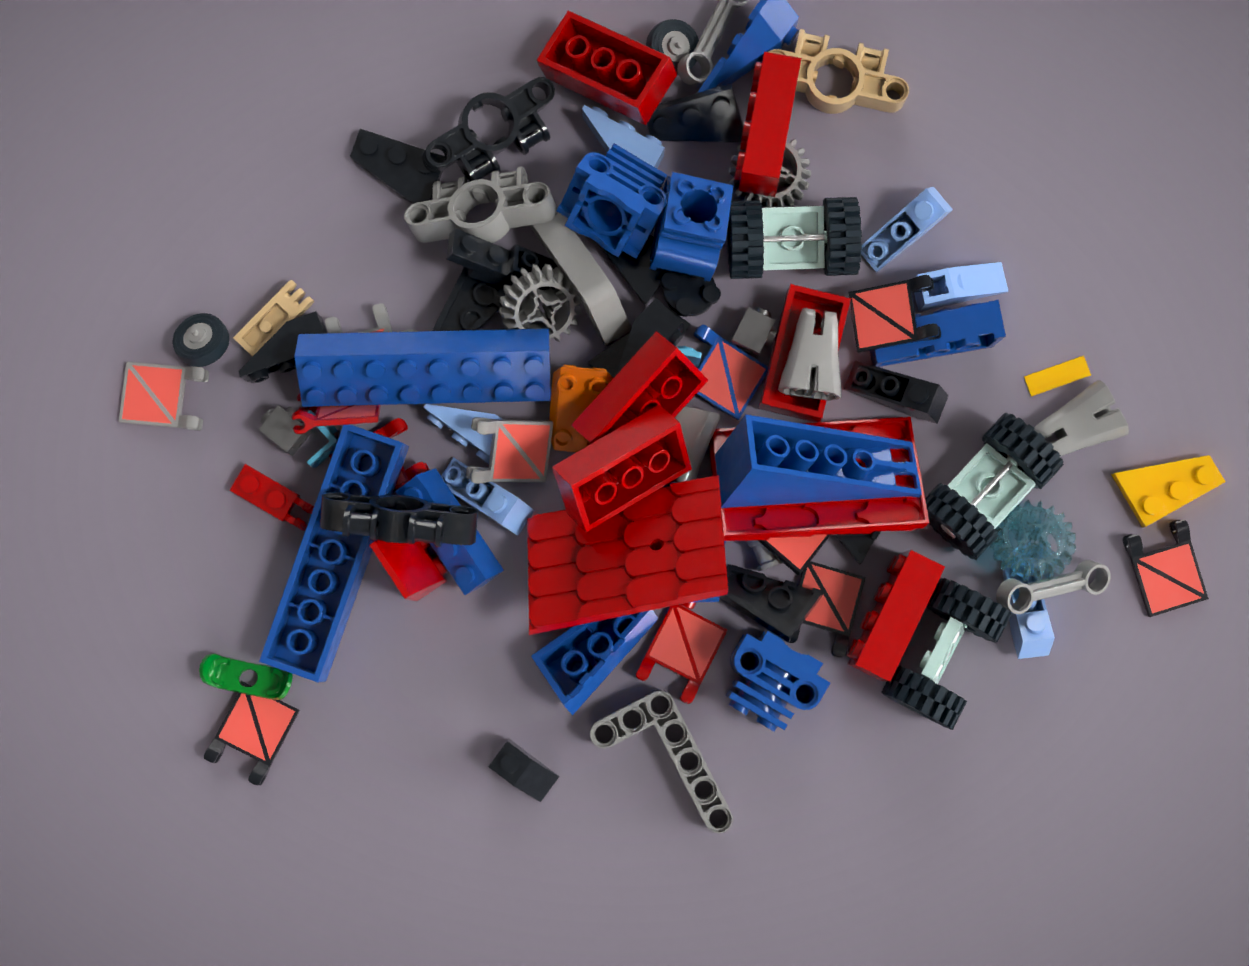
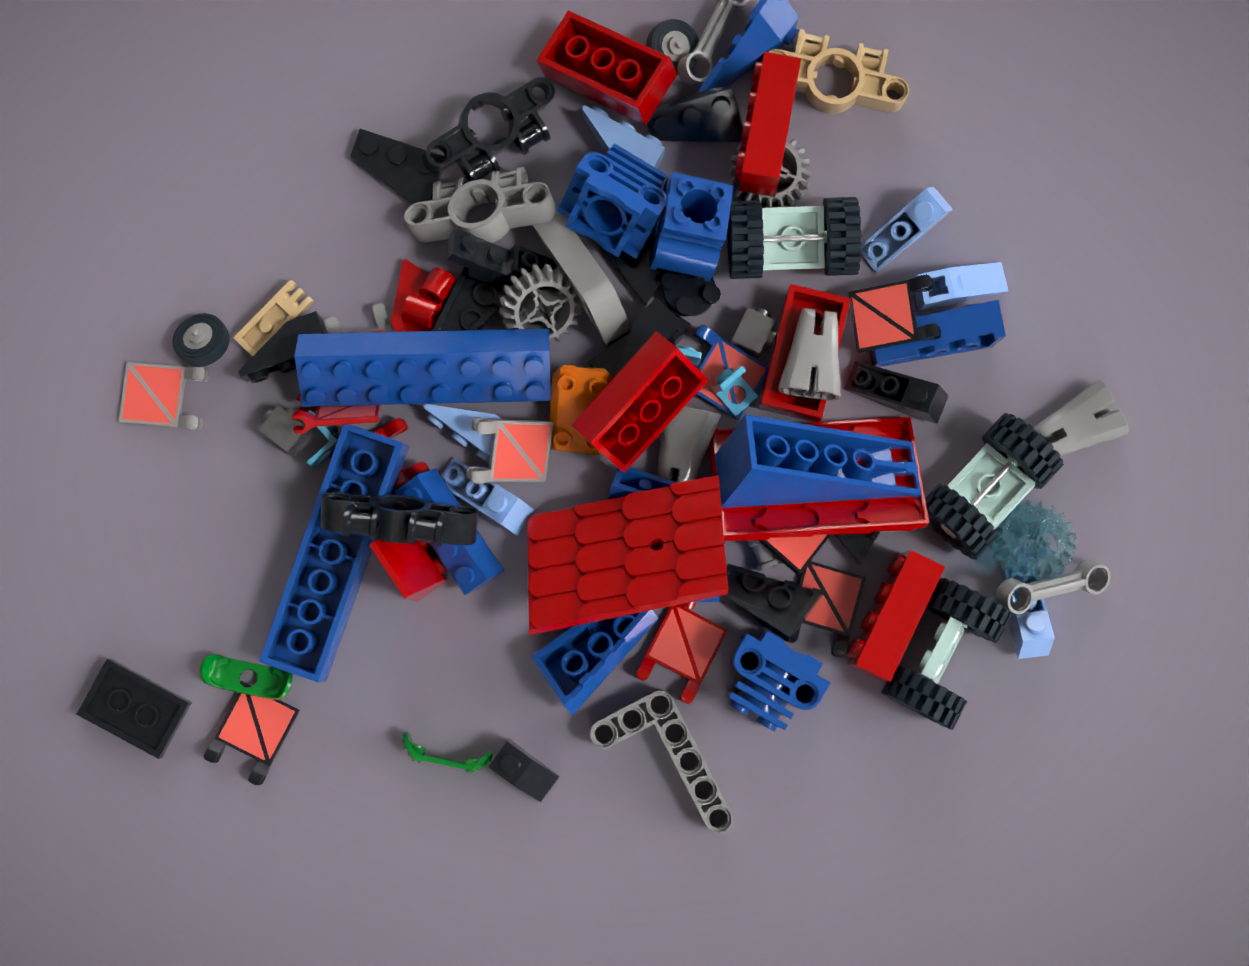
(134, 708): none -> black plate
(269, 496): red hinge -> none
(418, 753): none -> green piece
(420, 297): none -> red panel
(622, 468): red brick -> none
(727, 380): none -> medium azure bracket
(1057, 375): yellow sticker -> none
(1166, 487): yellow wing -> none
(1169, 575): flag -> none

